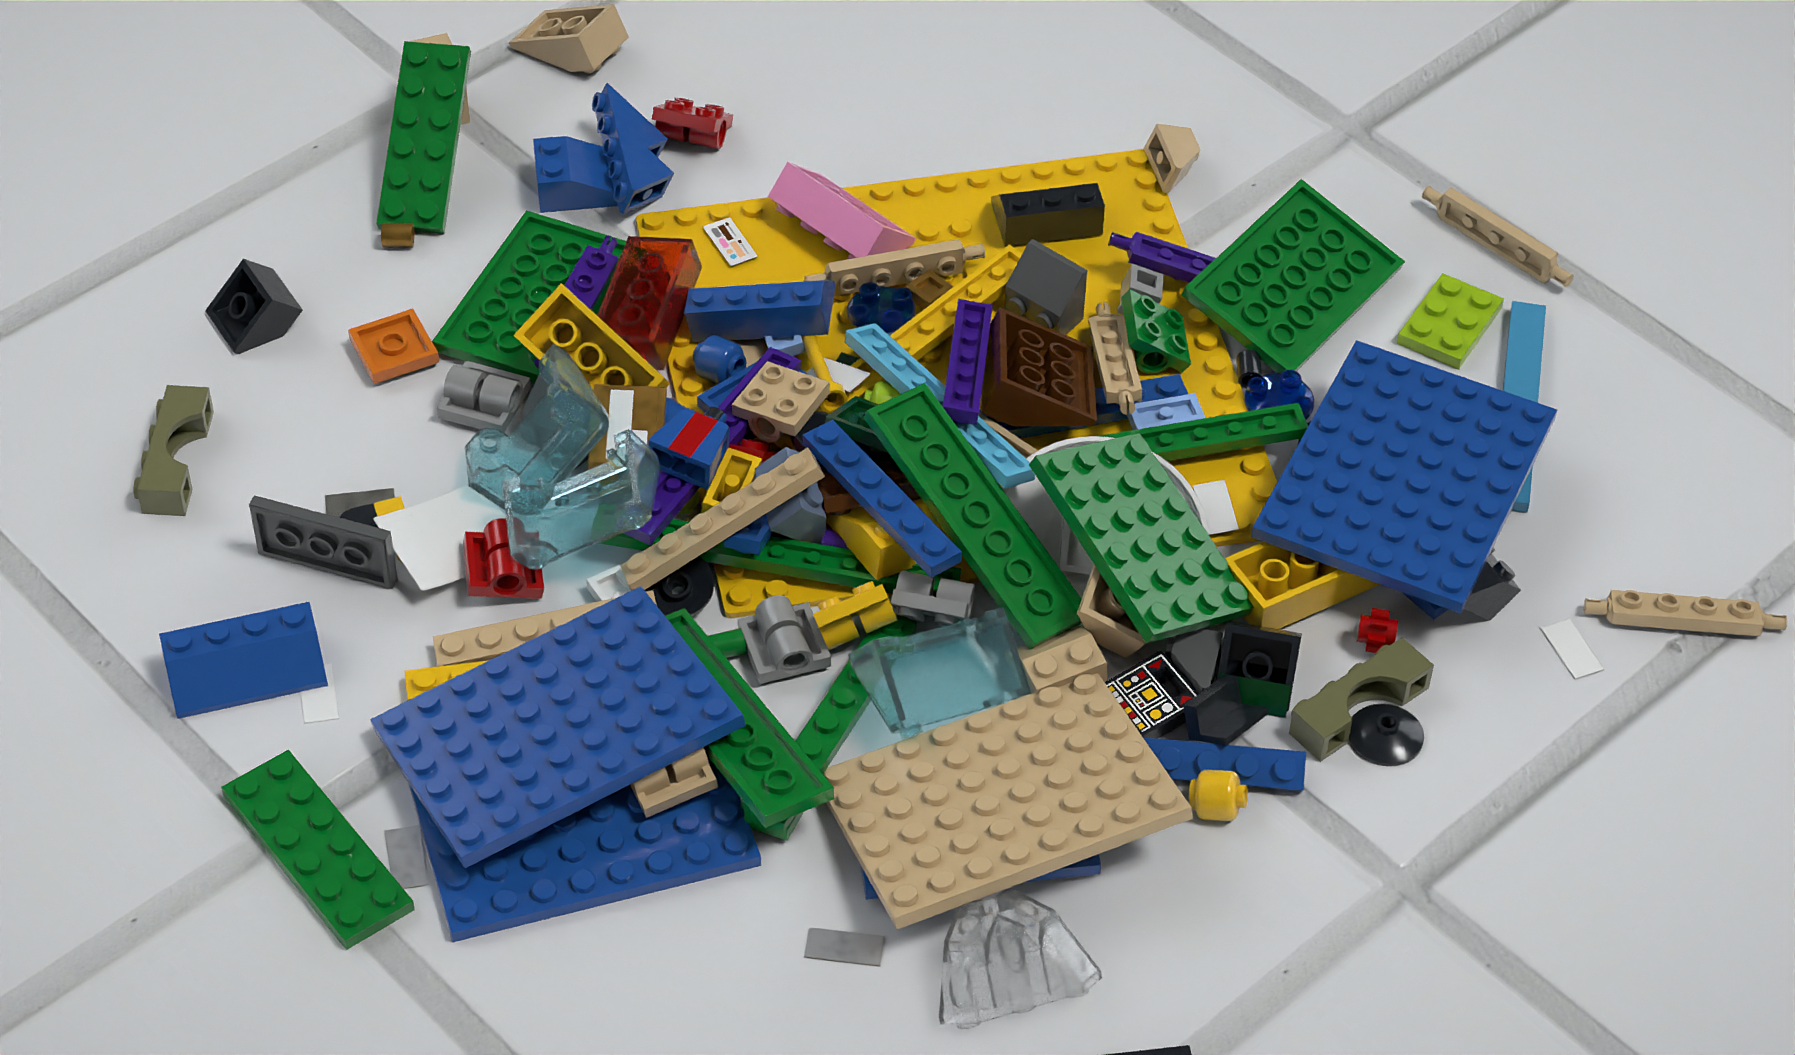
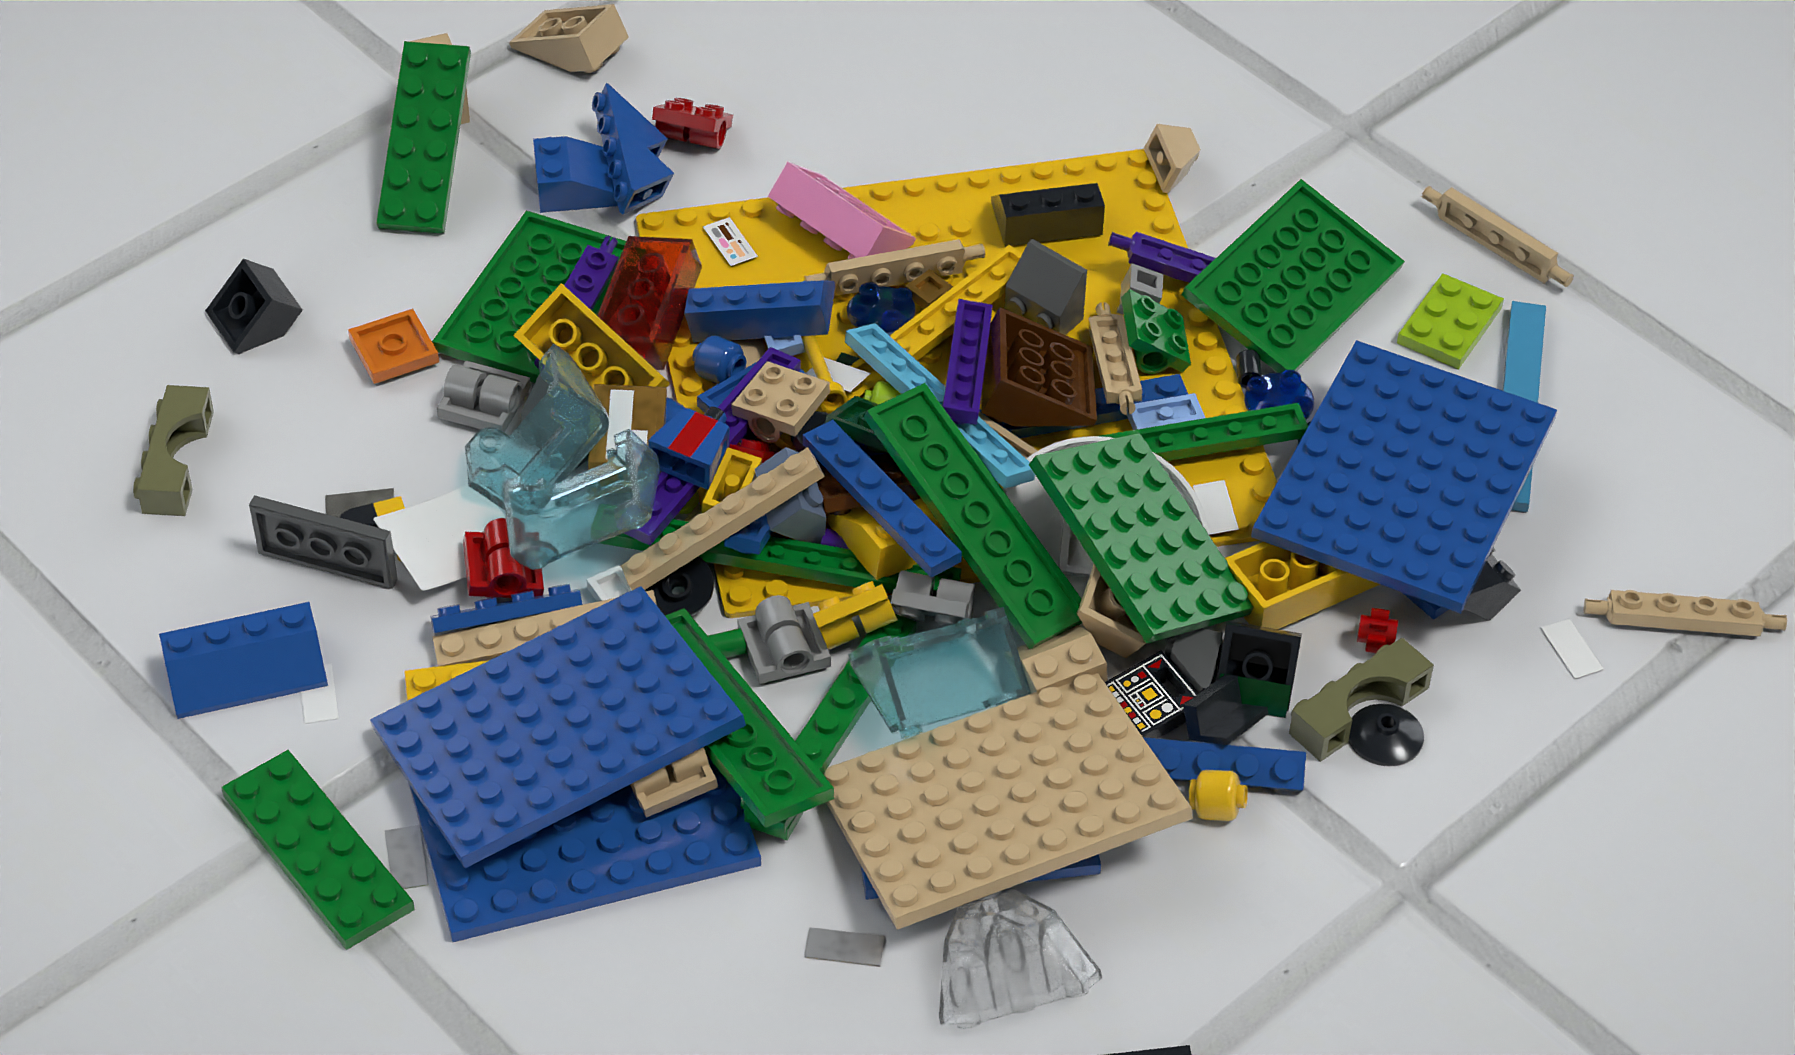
(397, 234): pearl gold hinge -> none
(521, 605): none -> blue plate

